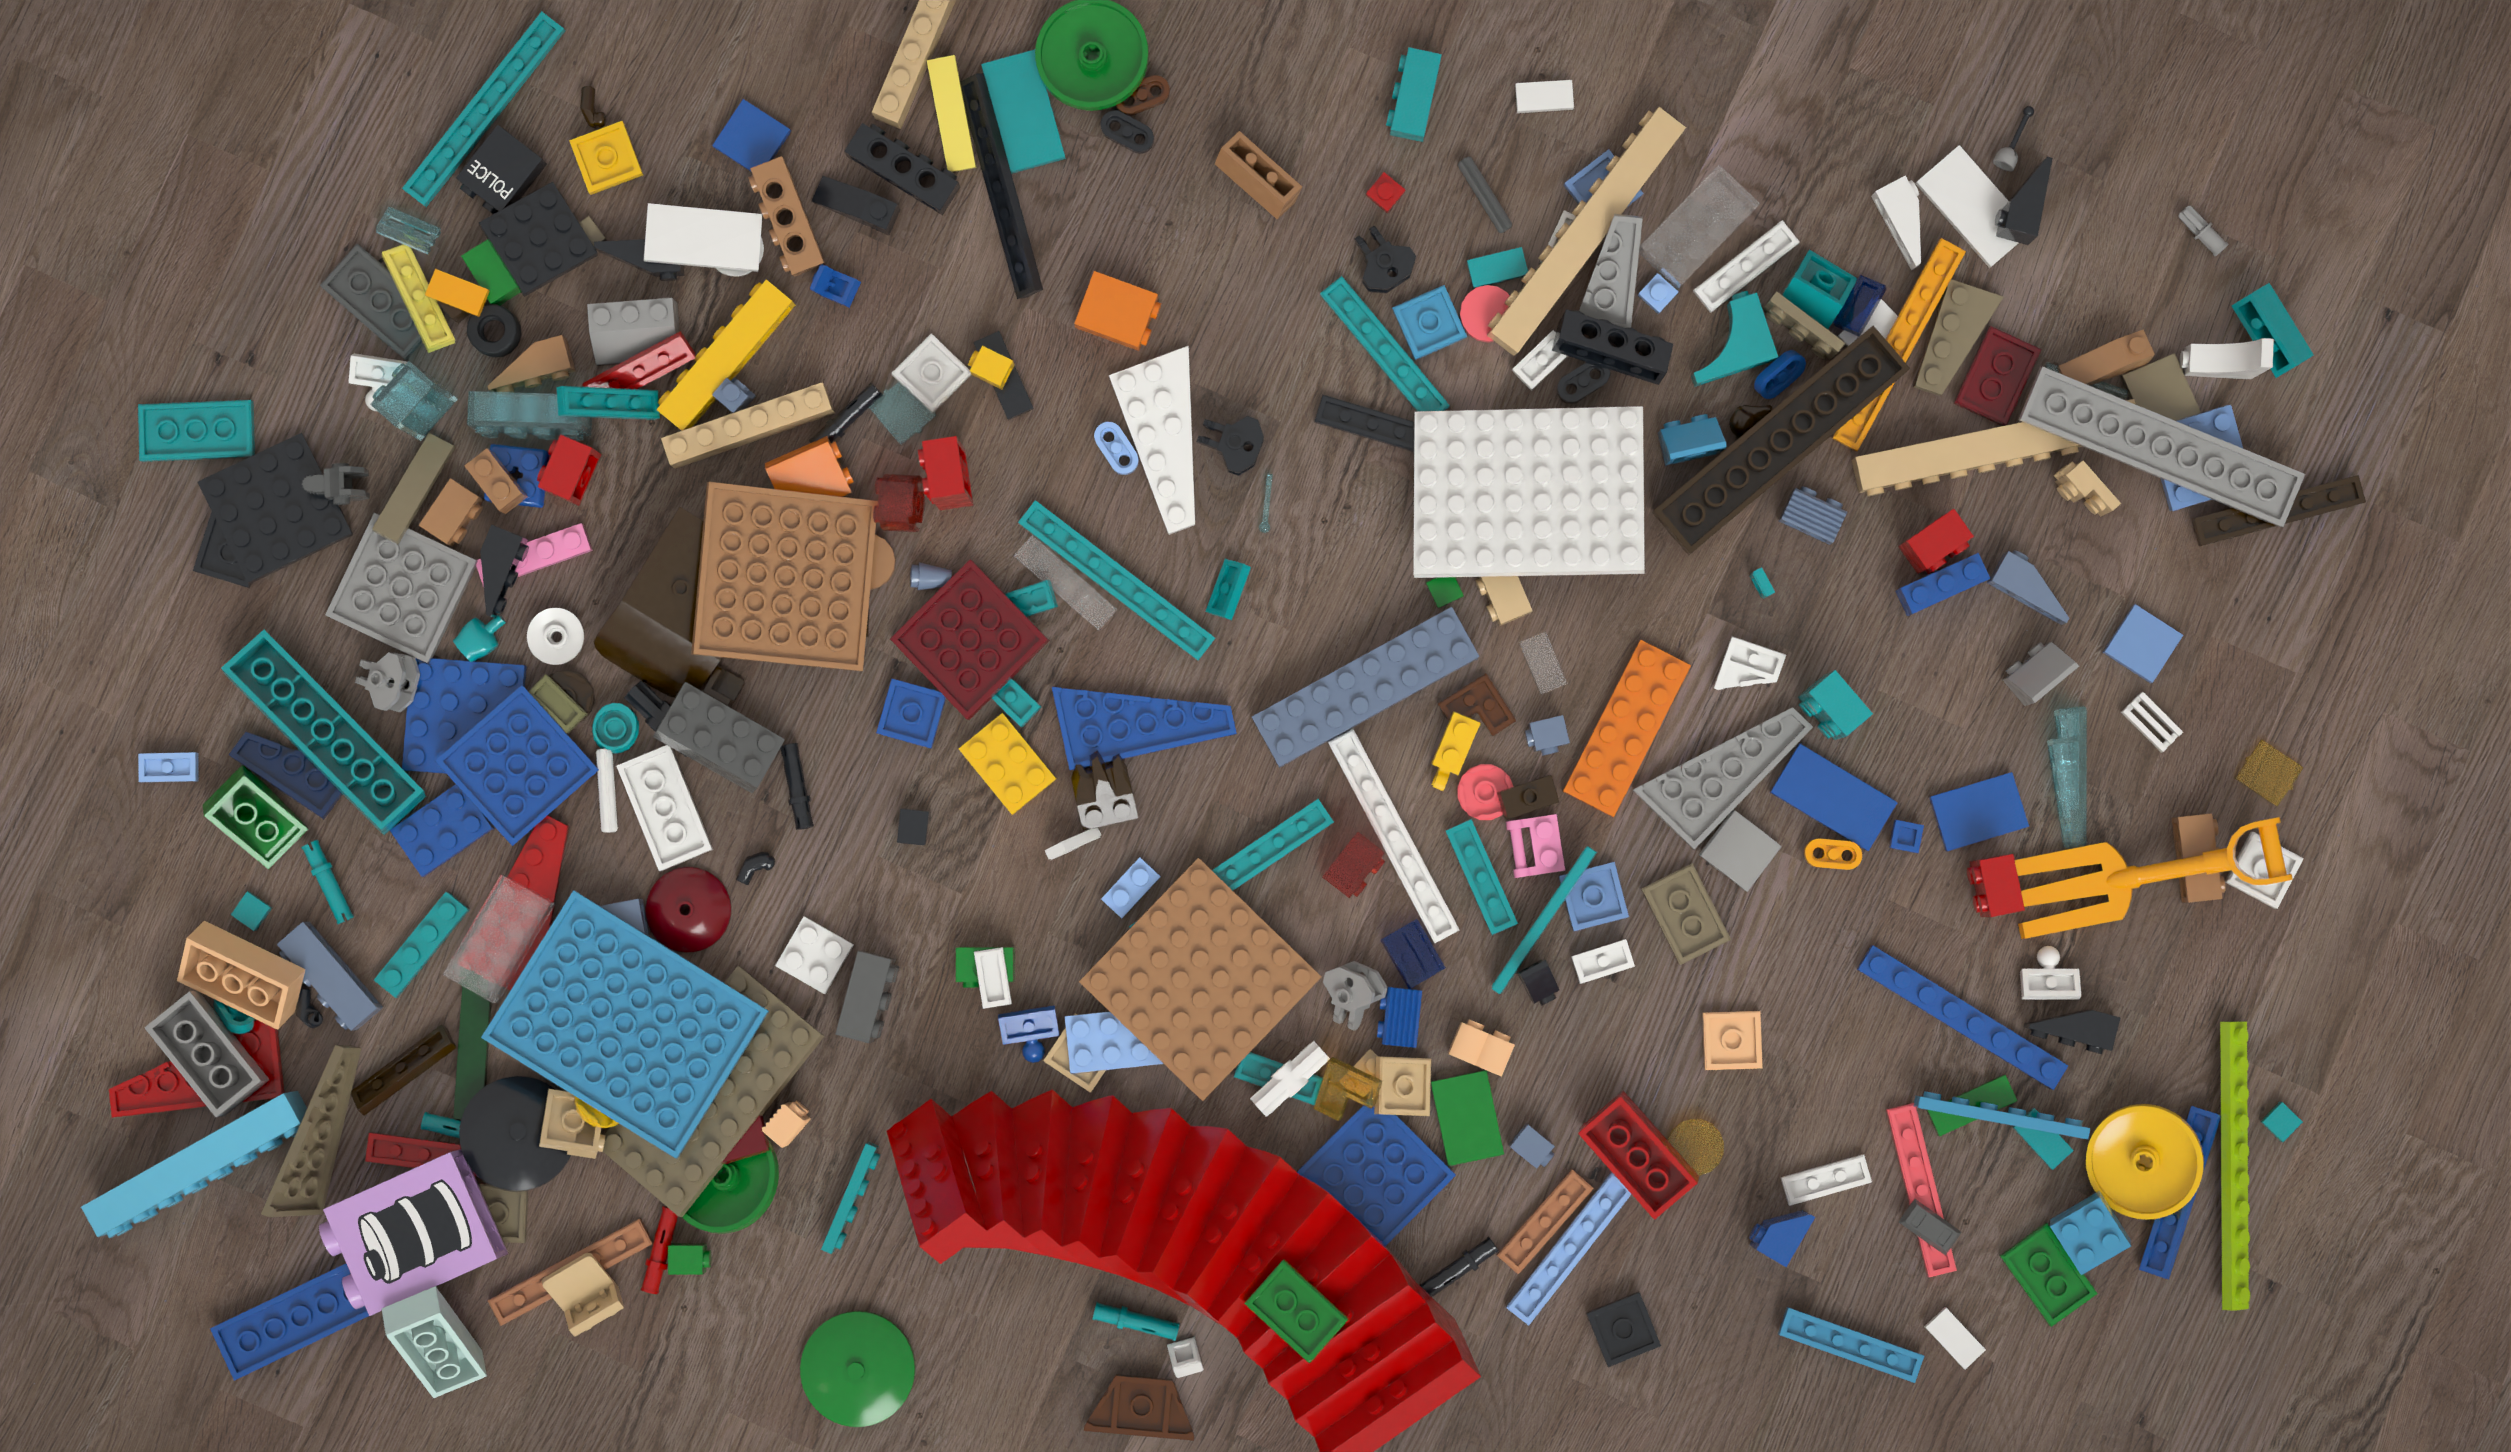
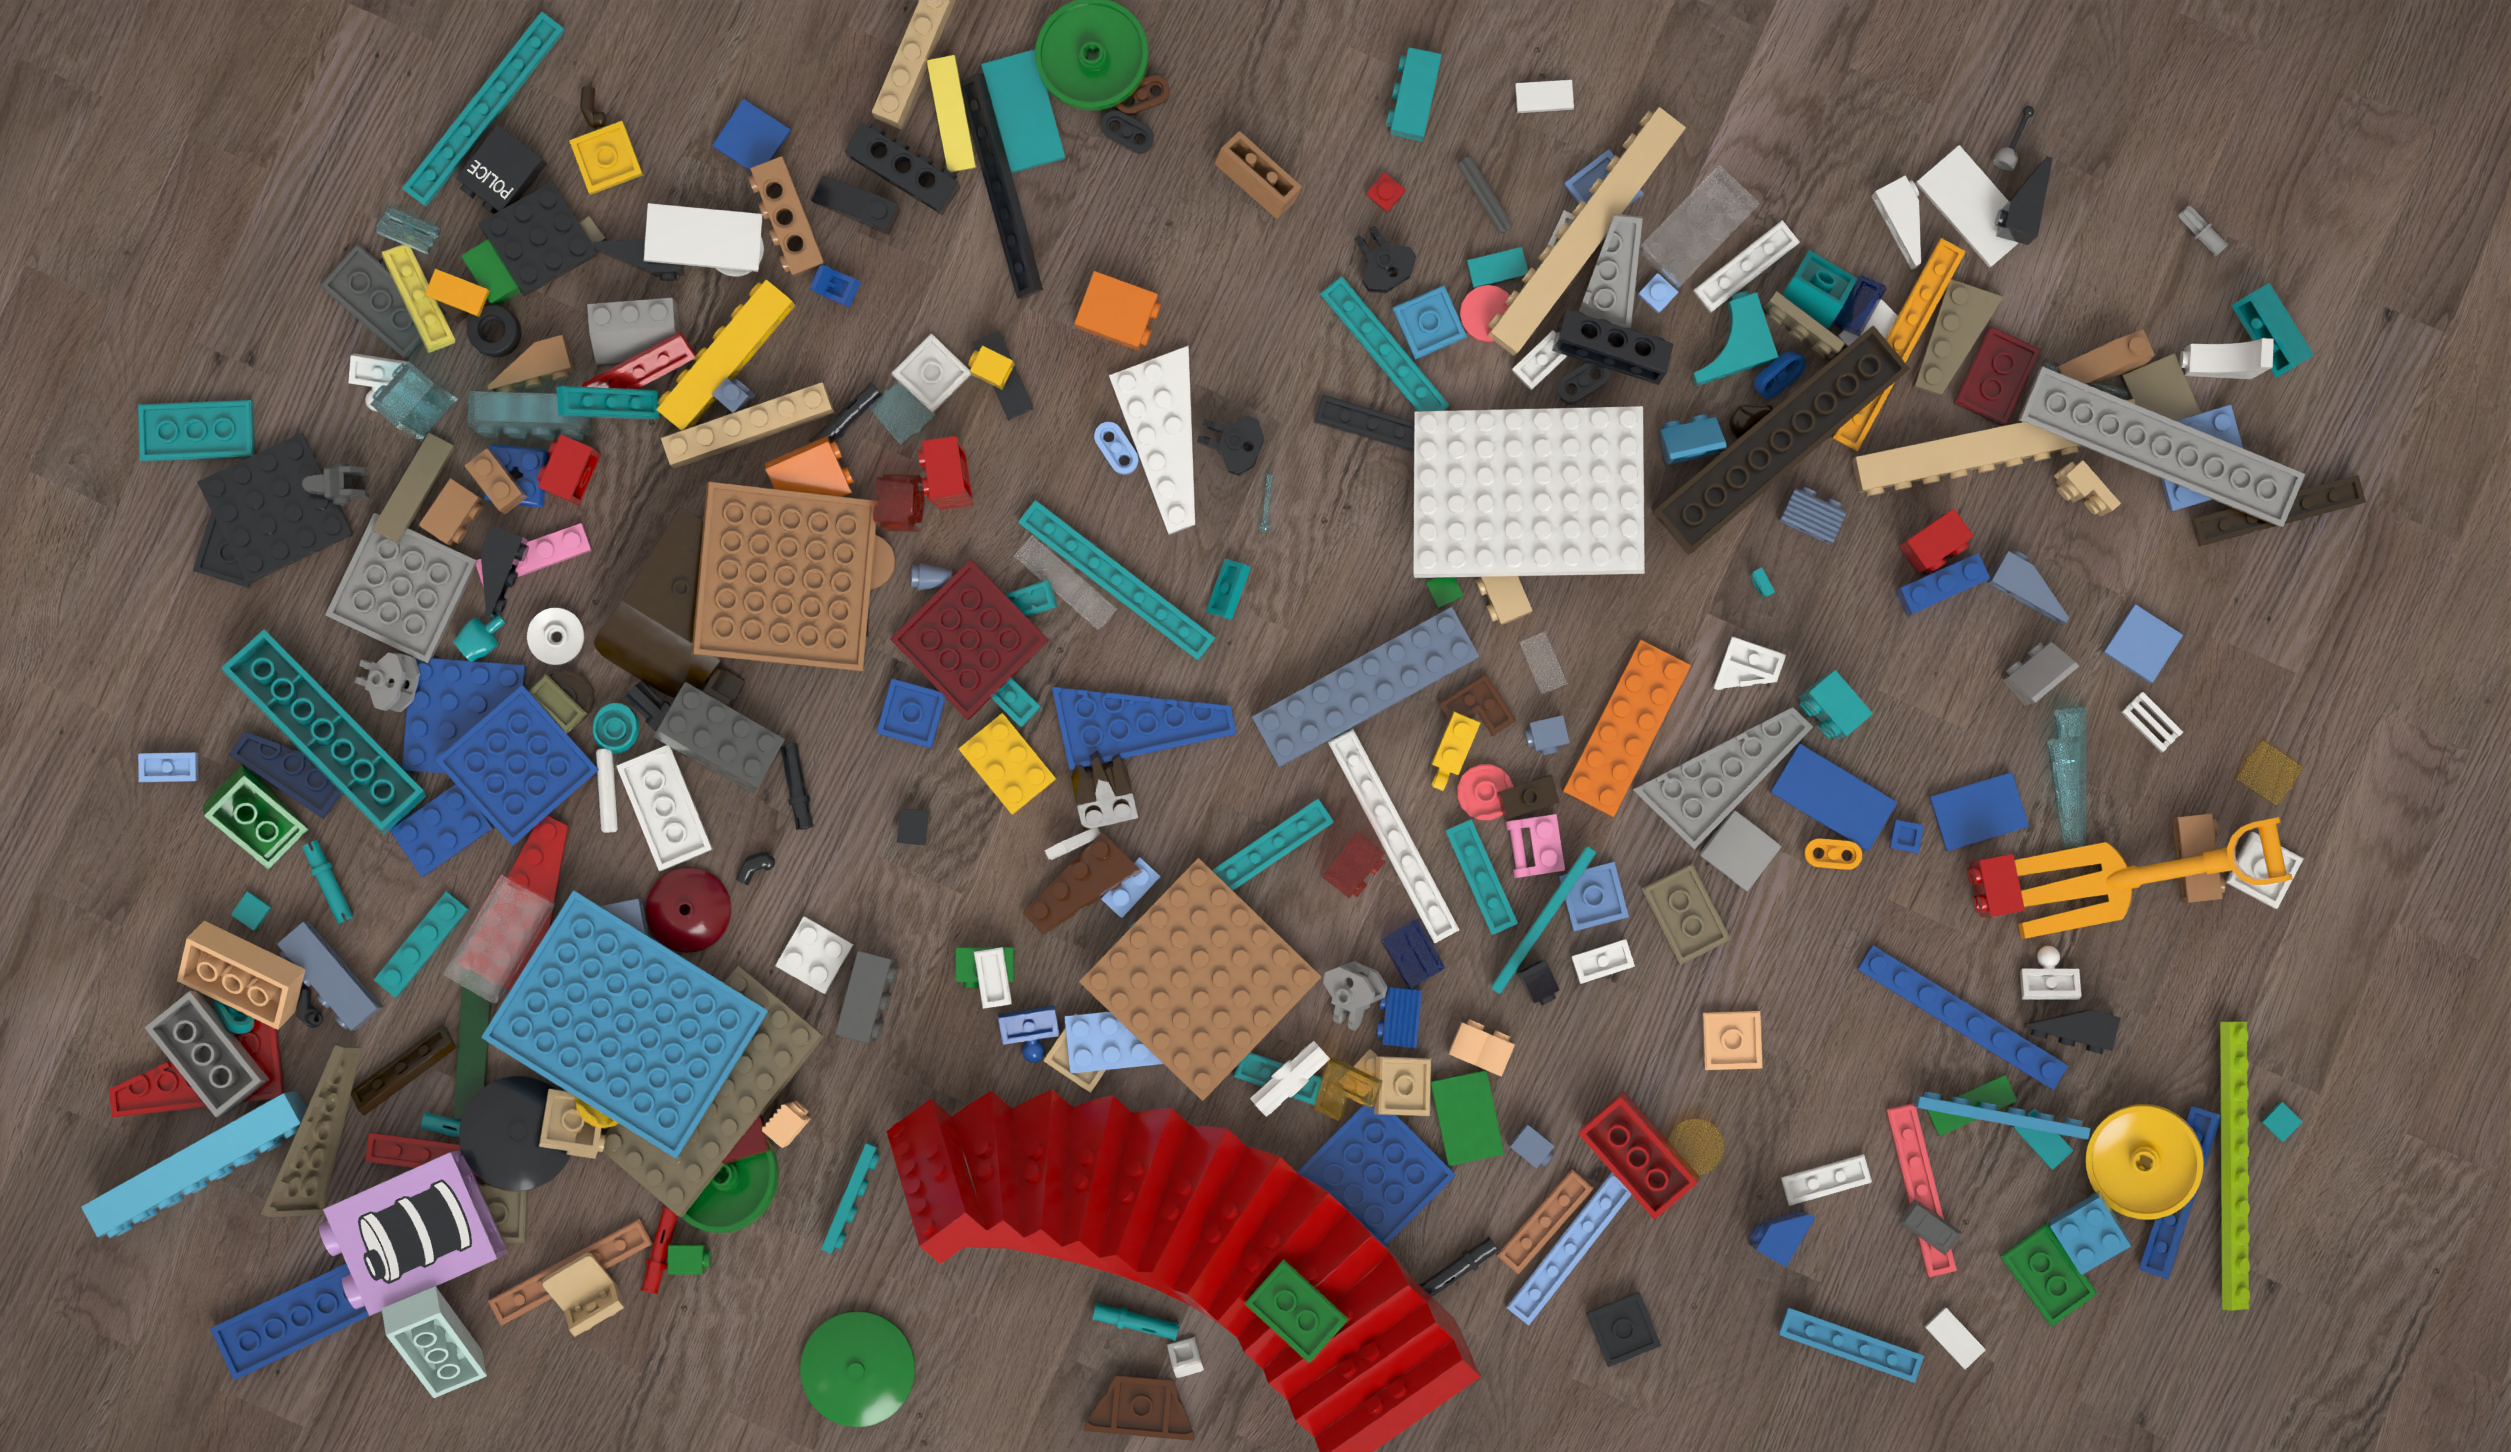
(1089, 876): none -> reddish brown wing

